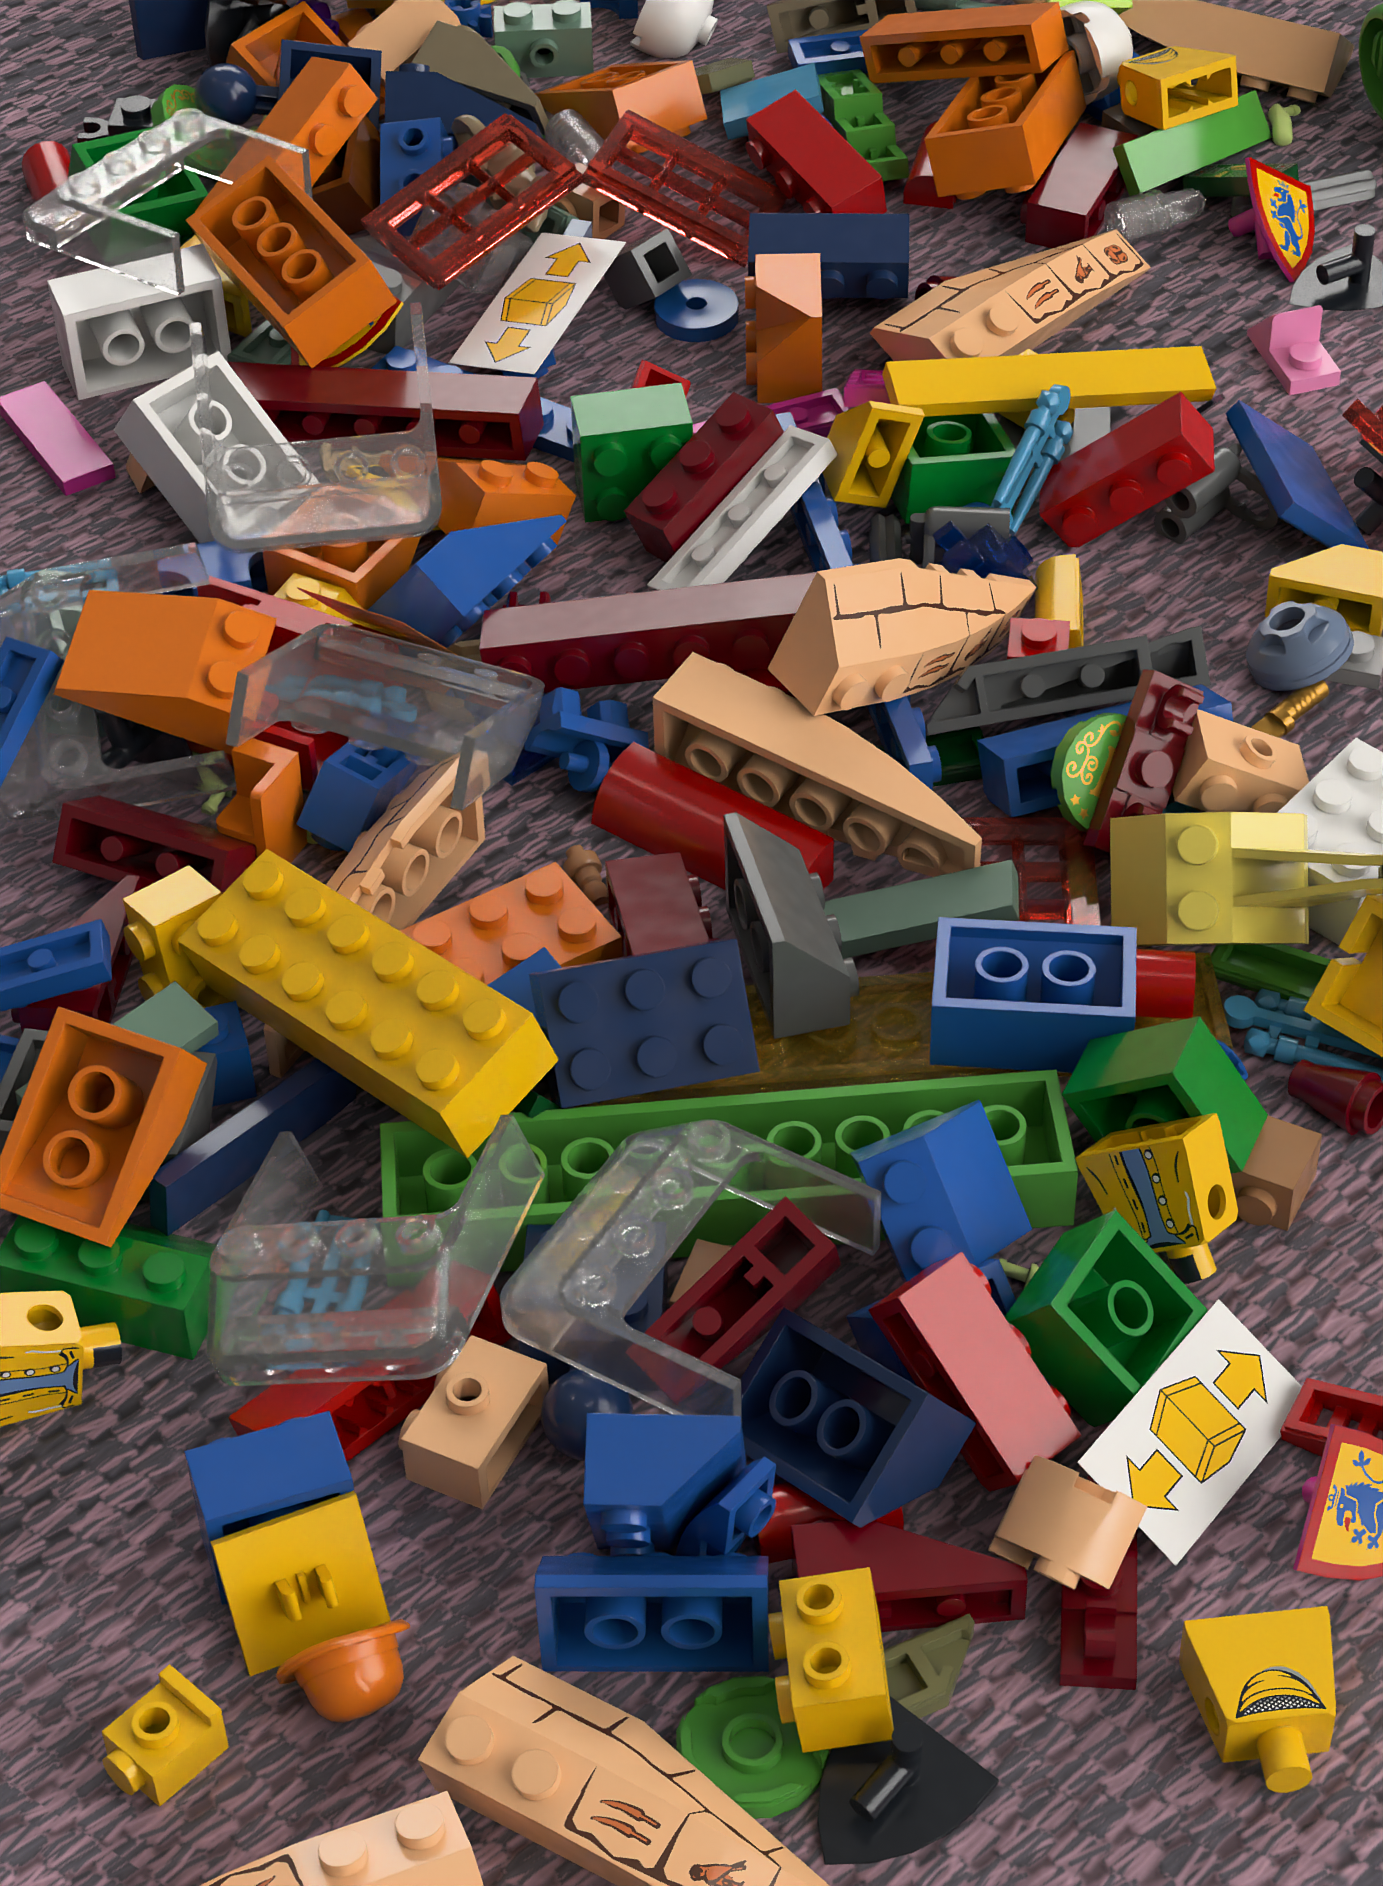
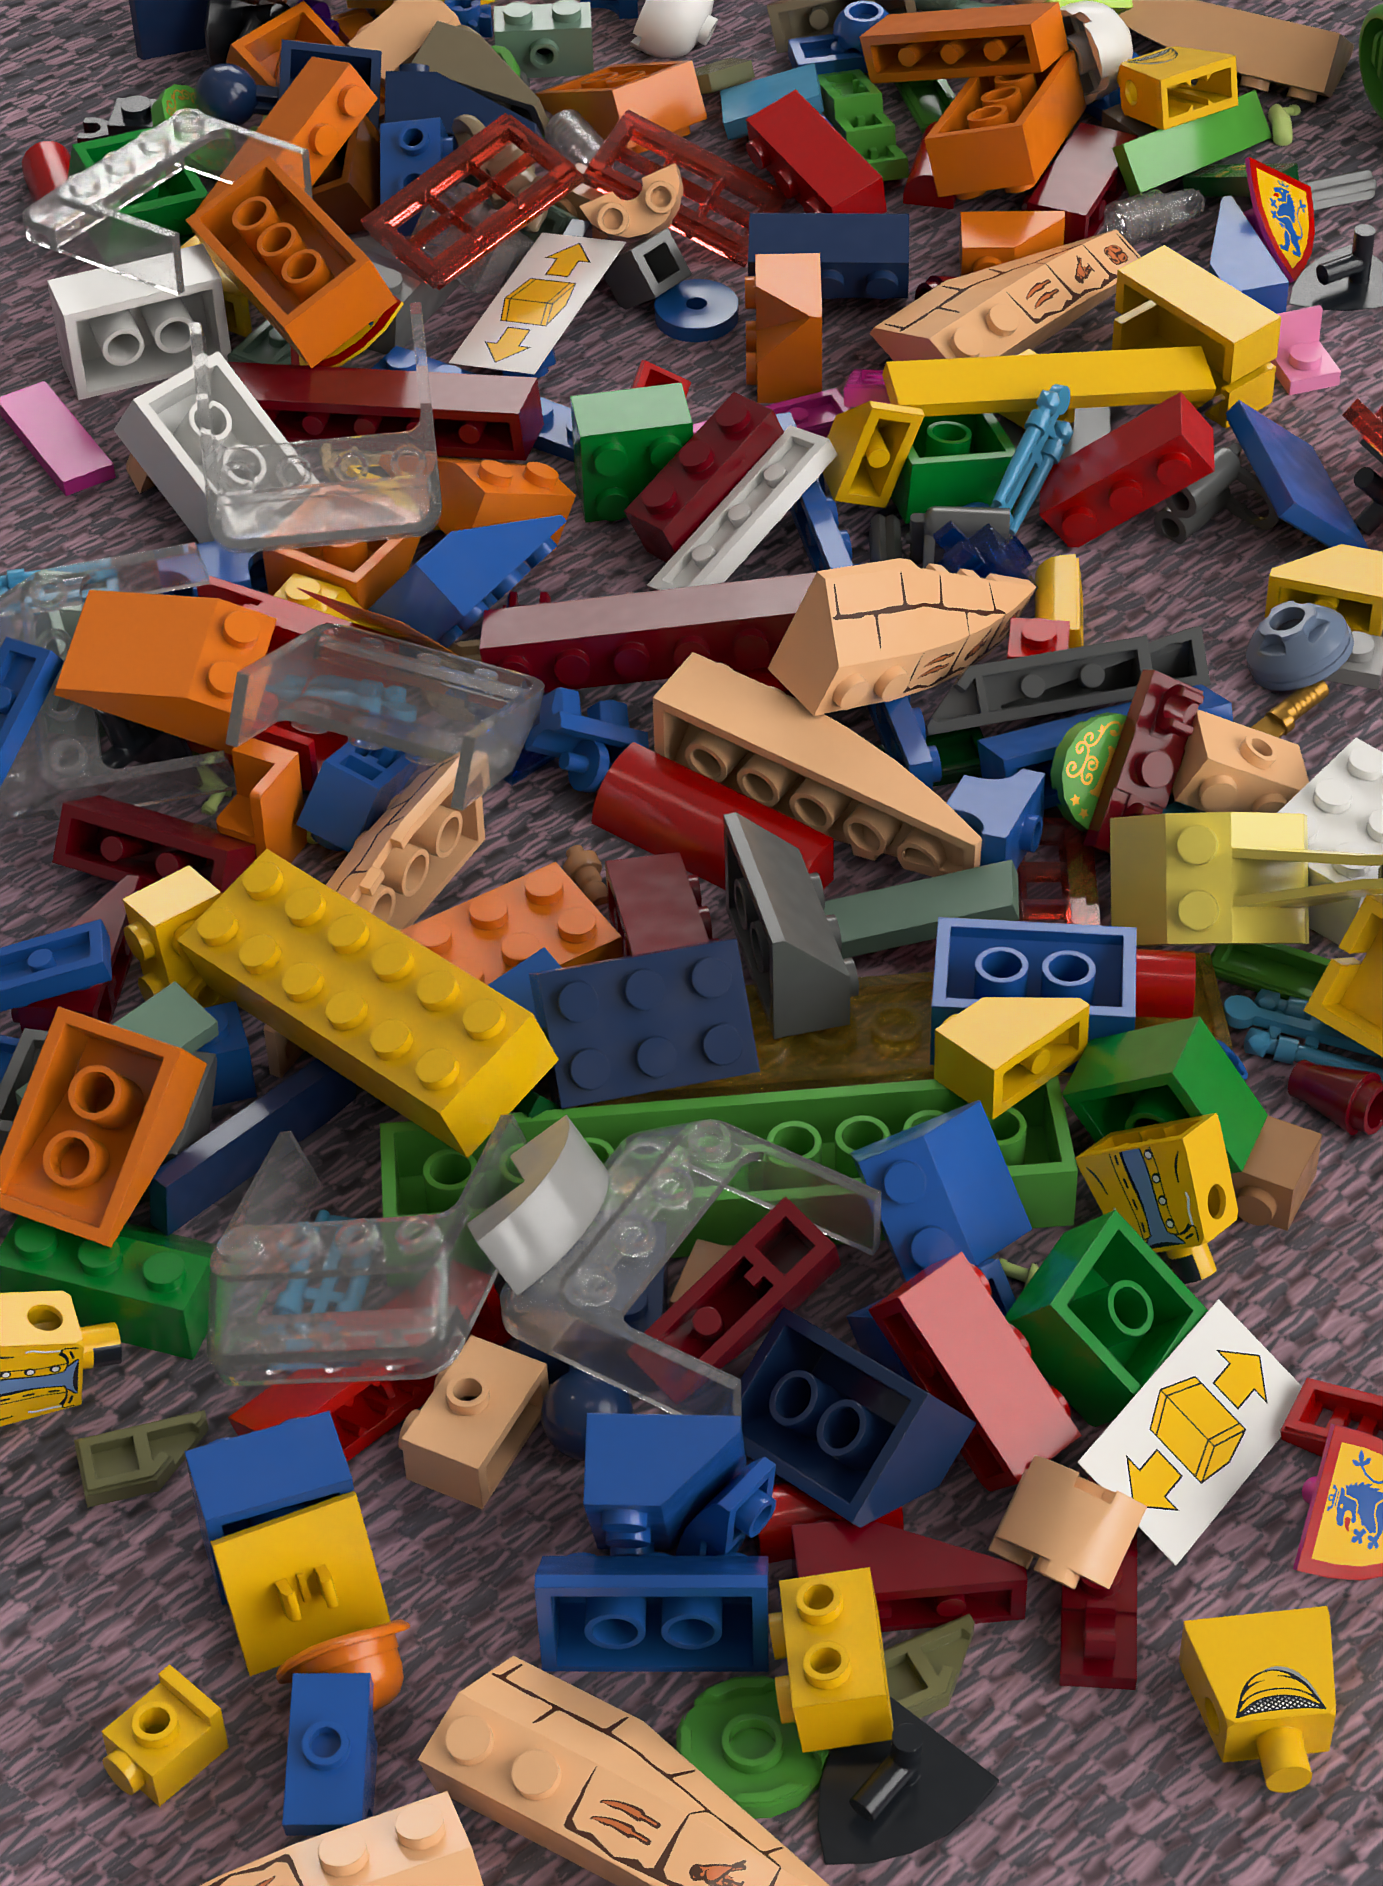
(136, 1457): none -> olive tile
(329, 1753): none -> blue brick
(548, 1211): none -> light grey brick
(643, 215): none -> light nougat cylinder
(855, 21): none -> blue plate
(926, 99): none -> bright green tile
(1003, 813): none -> brick
(1004, 236): none -> orange slope
(1009, 1047): none -> yellow slope
(1180, 304): none -> yellow piece
(1244, 260): none -> slope

